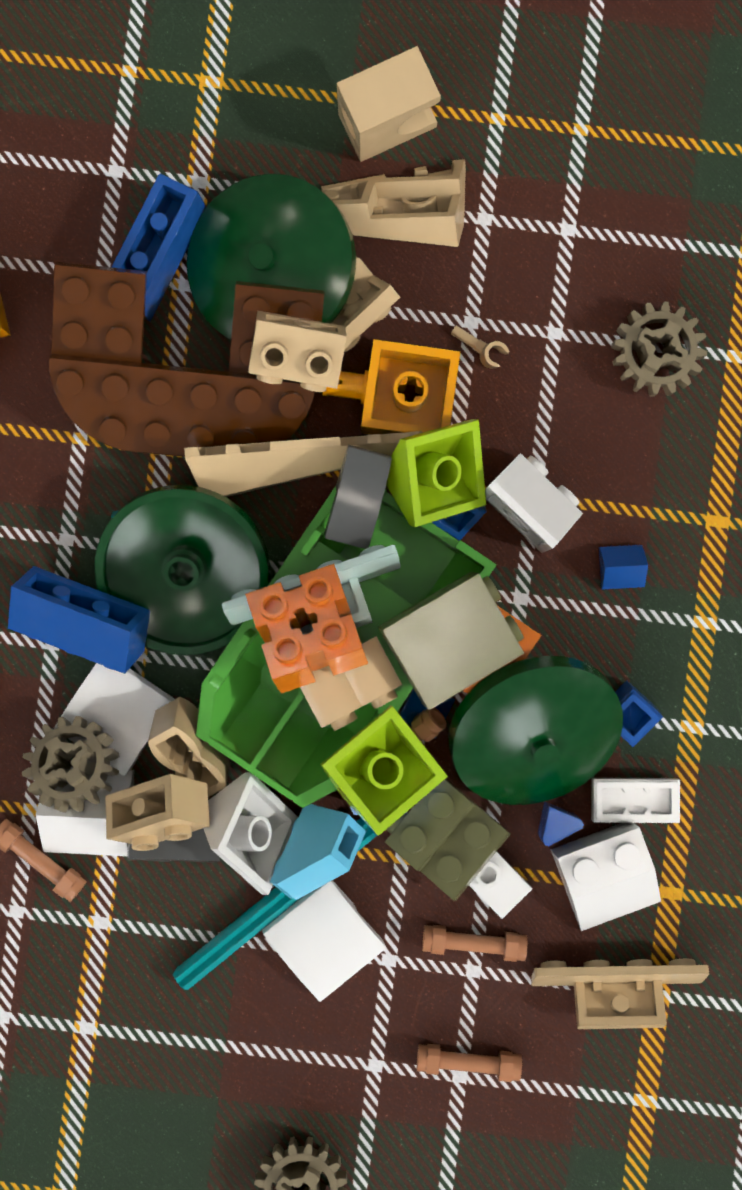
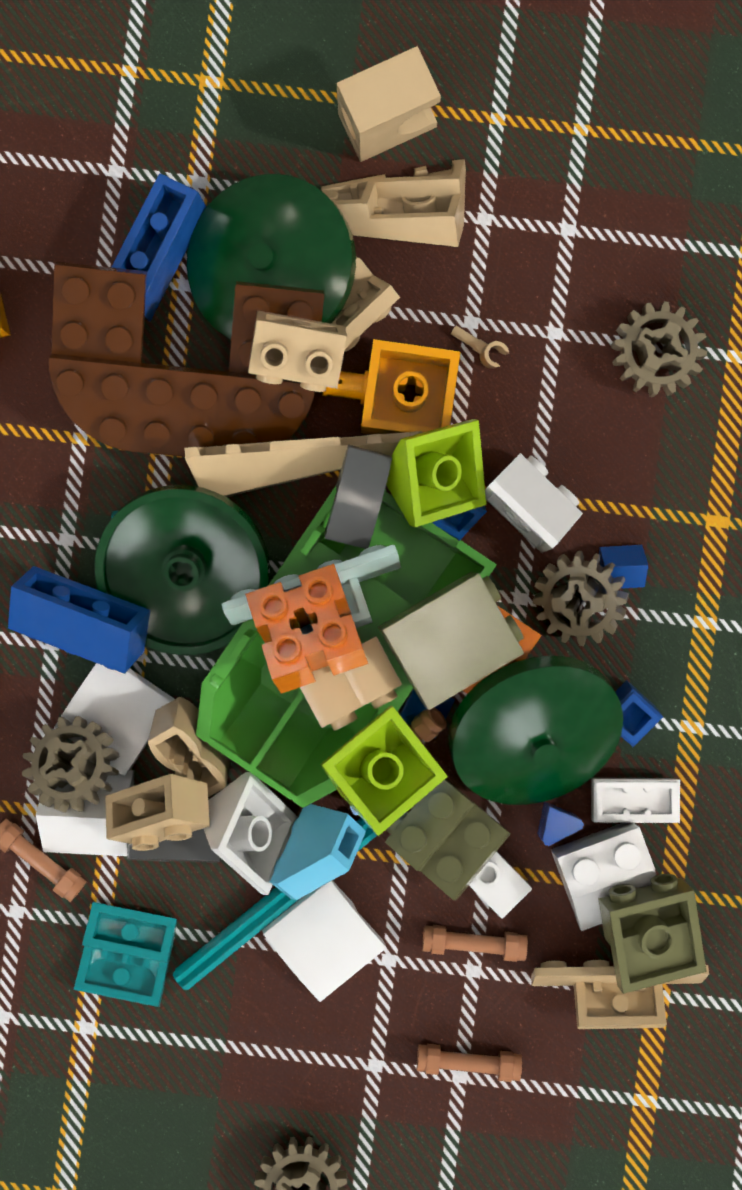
(126, 954): none -> teal slope
(597, 597): none -> dark tan gear
(653, 932): none -> olive plate

